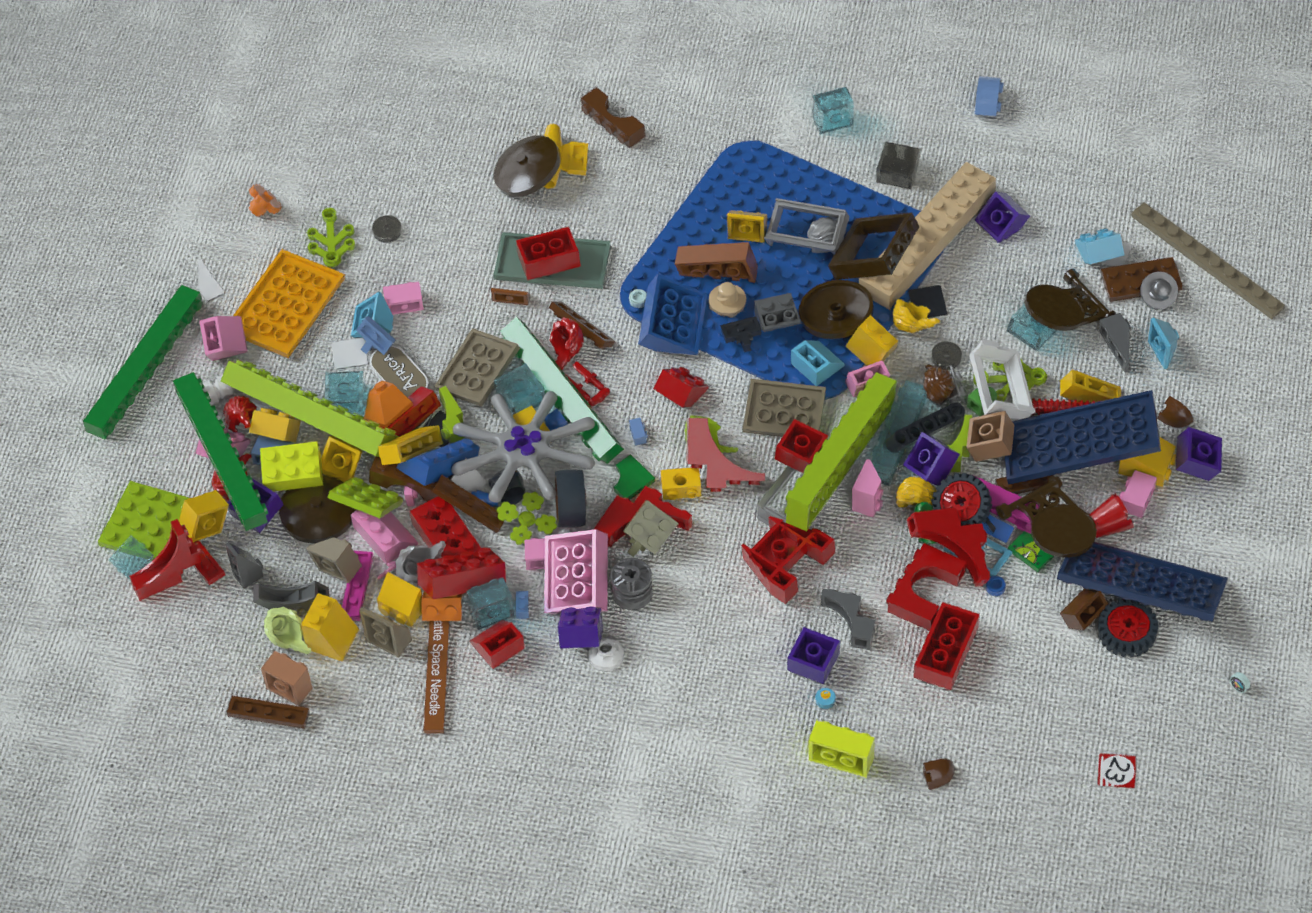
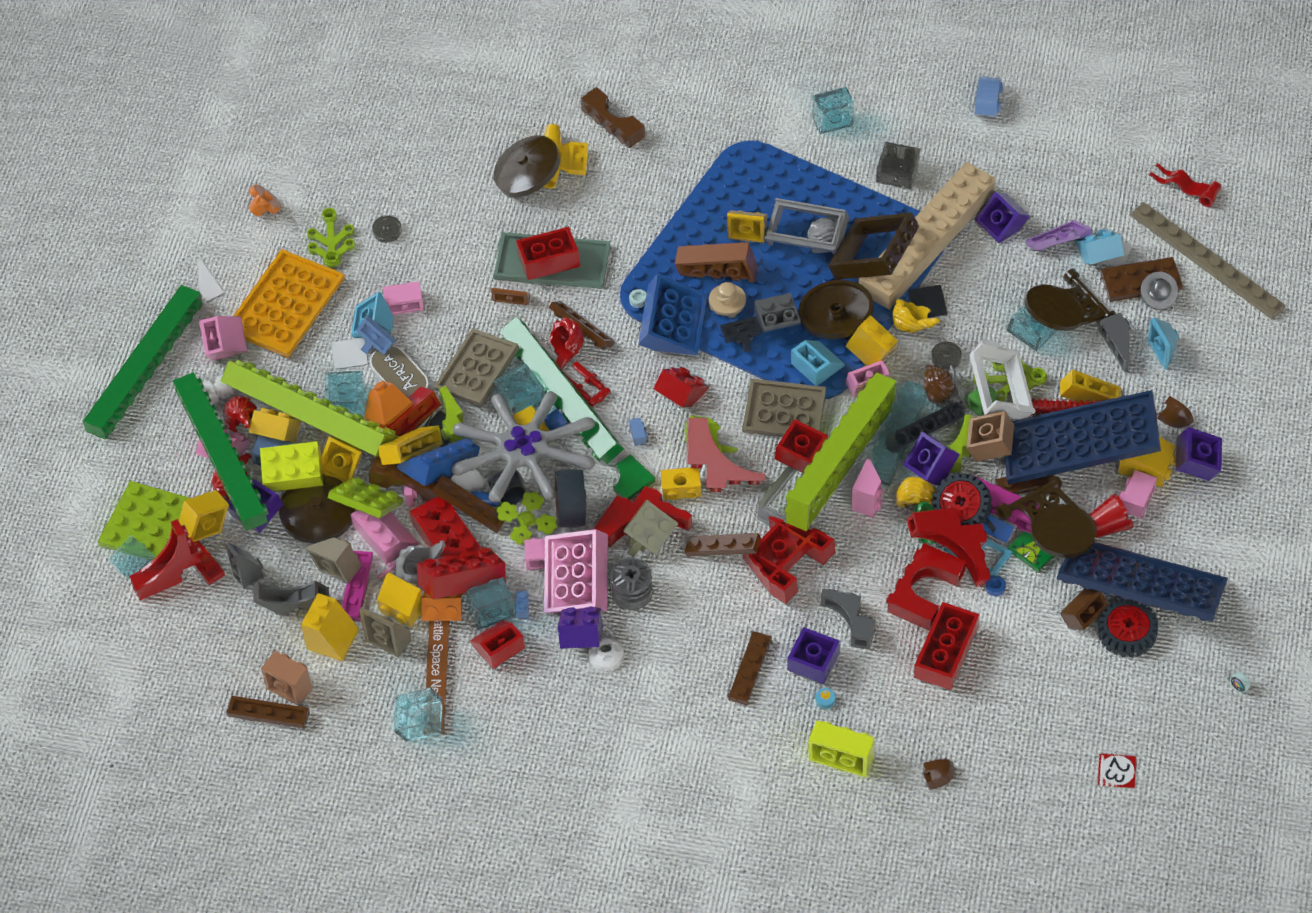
(285, 630): yellowish green hair -> none
(417, 714): none -> clear light blue brick
(722, 544): none -> reddish brown plate
(750, 668): none -> reddish brown plate
(1060, 234): none -> medium lavender wing
(1205, 191): none -> red flag

